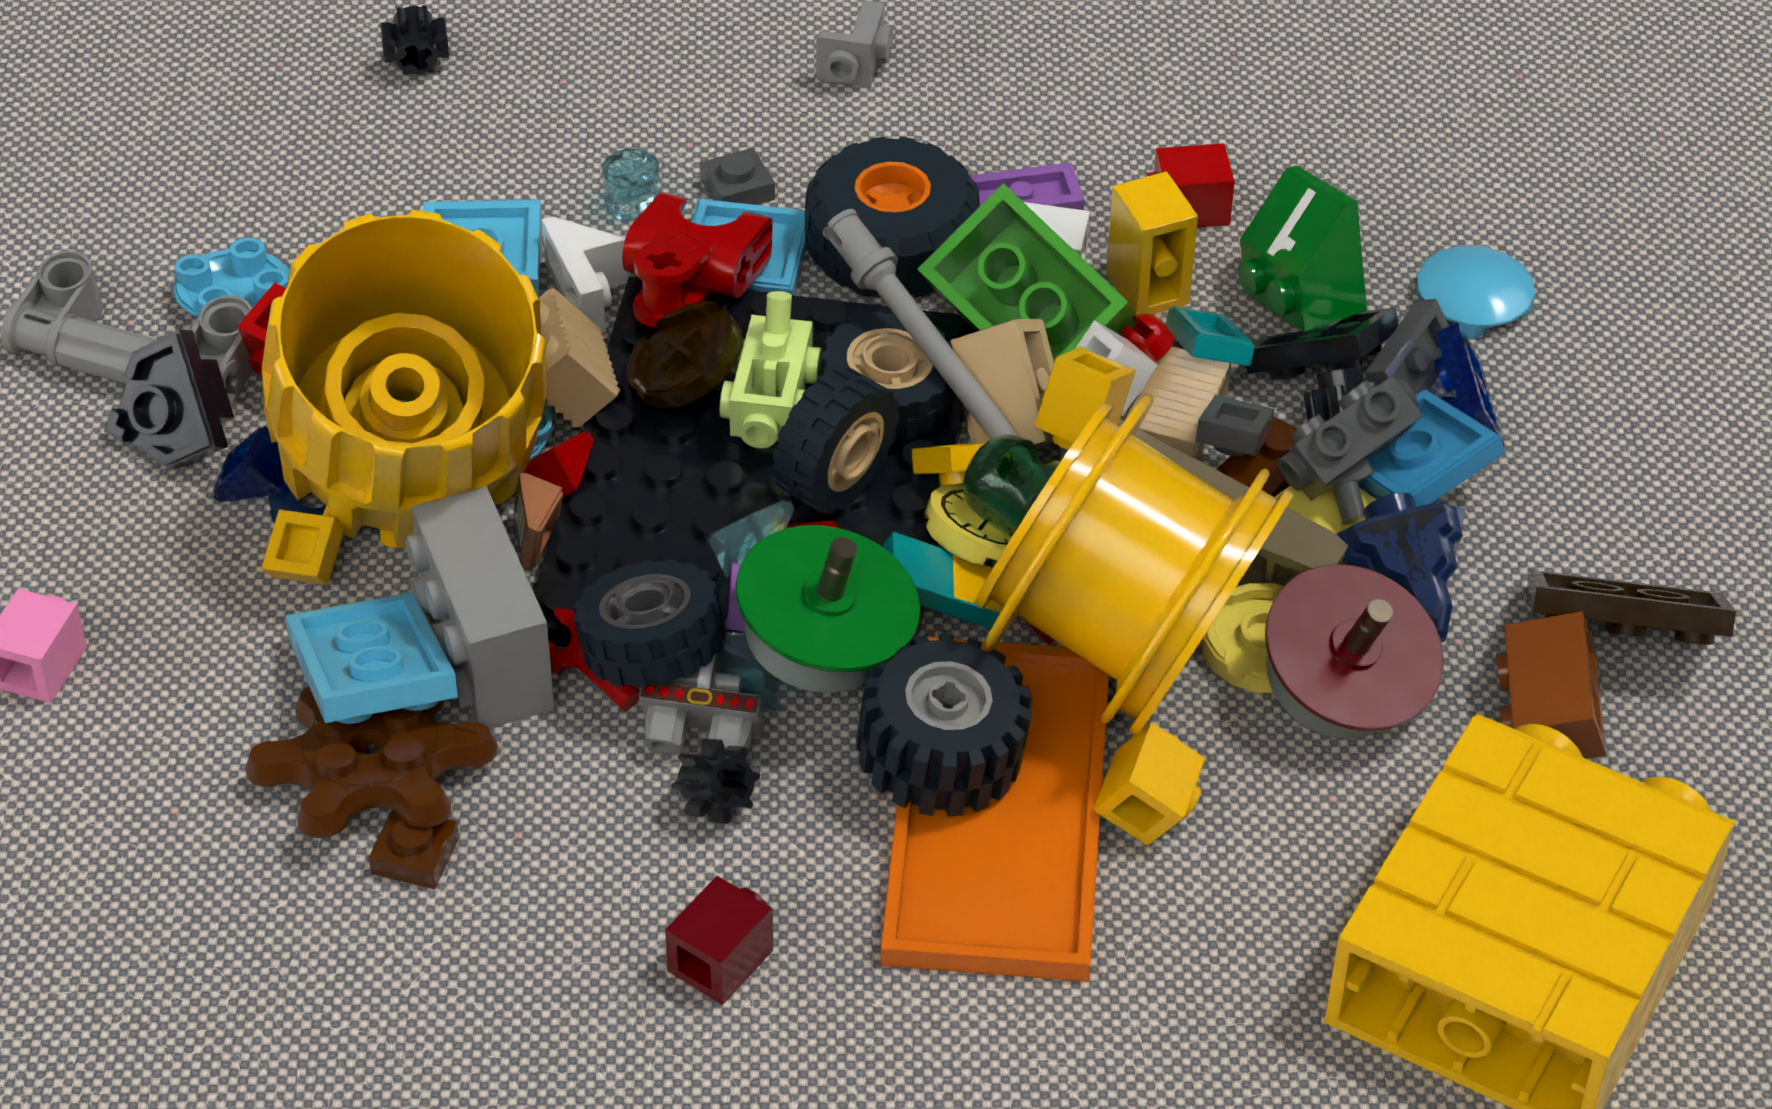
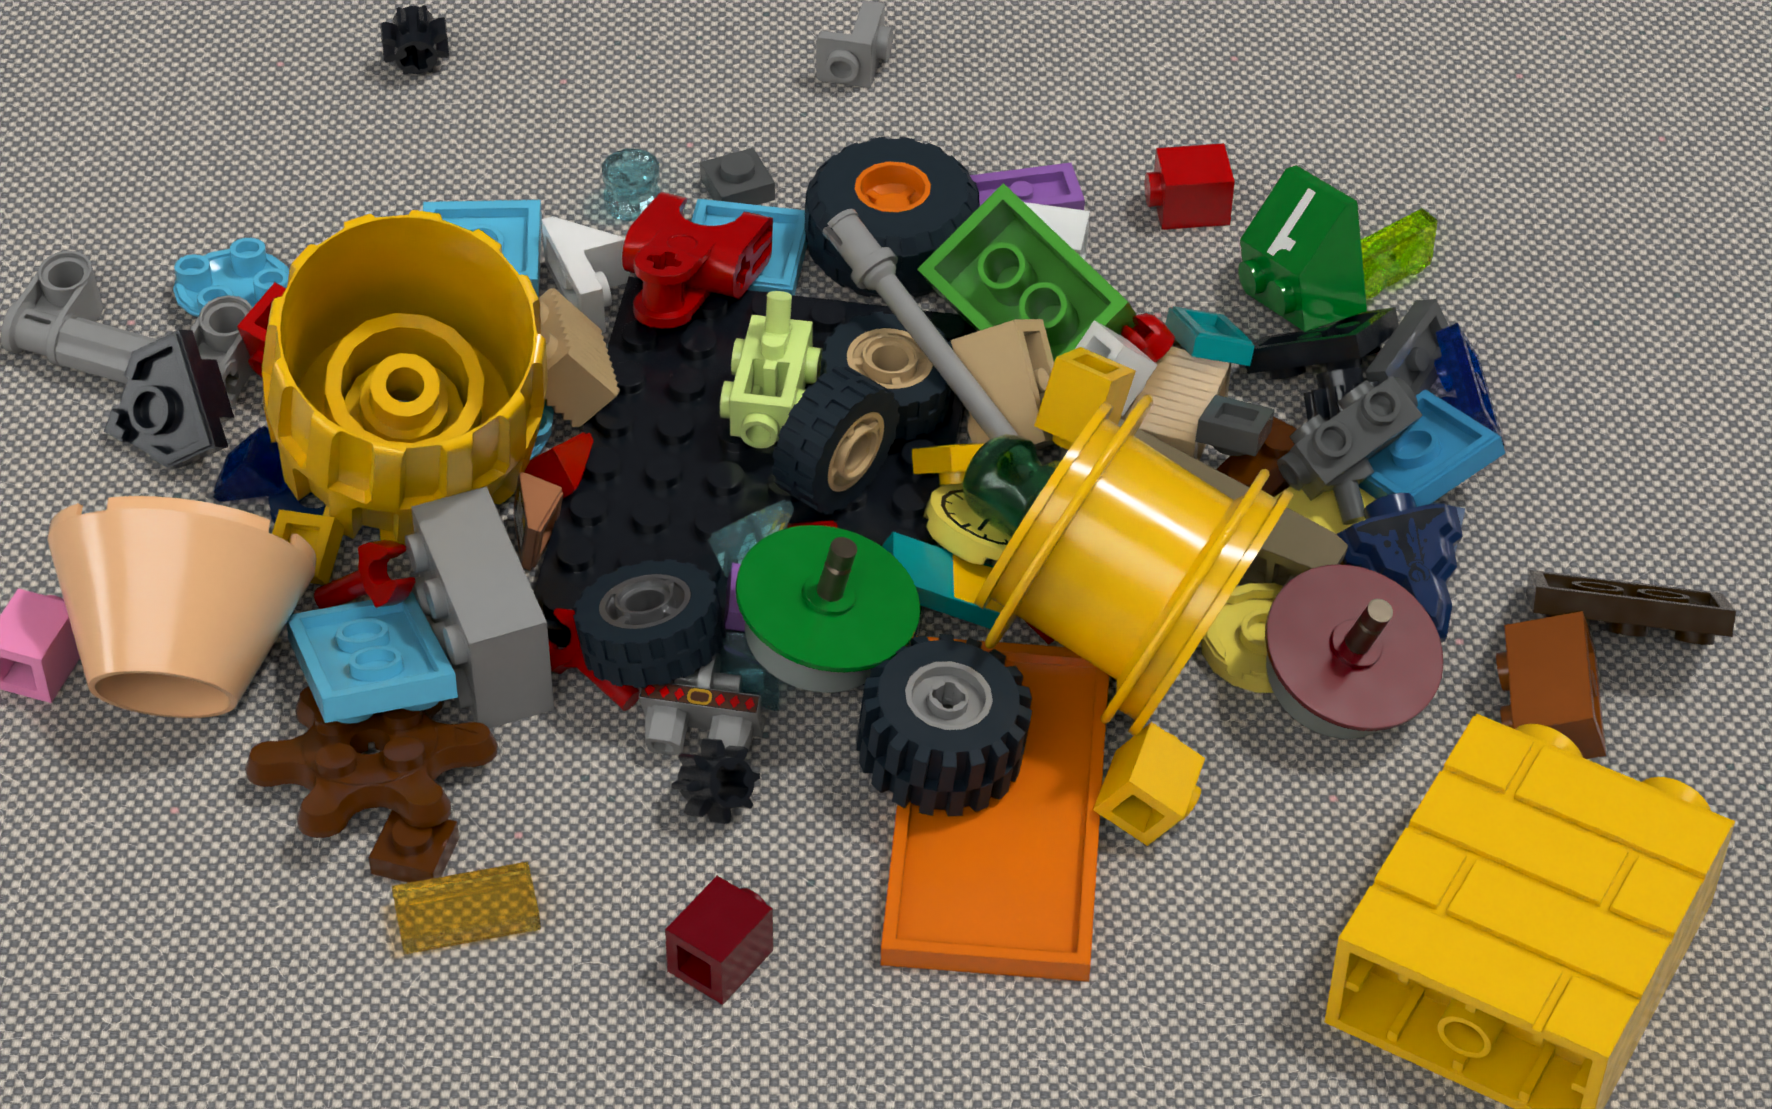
(175, 599): none -> light nougat cone
(369, 579): none -> red bar
(466, 907): none -> clear yellow tile
(685, 356): dark brown tile -> none
(1151, 243): yellow brick -> none
(1398, 251): none -> clear neon green plate
(1476, 287): medium azure dish -> none

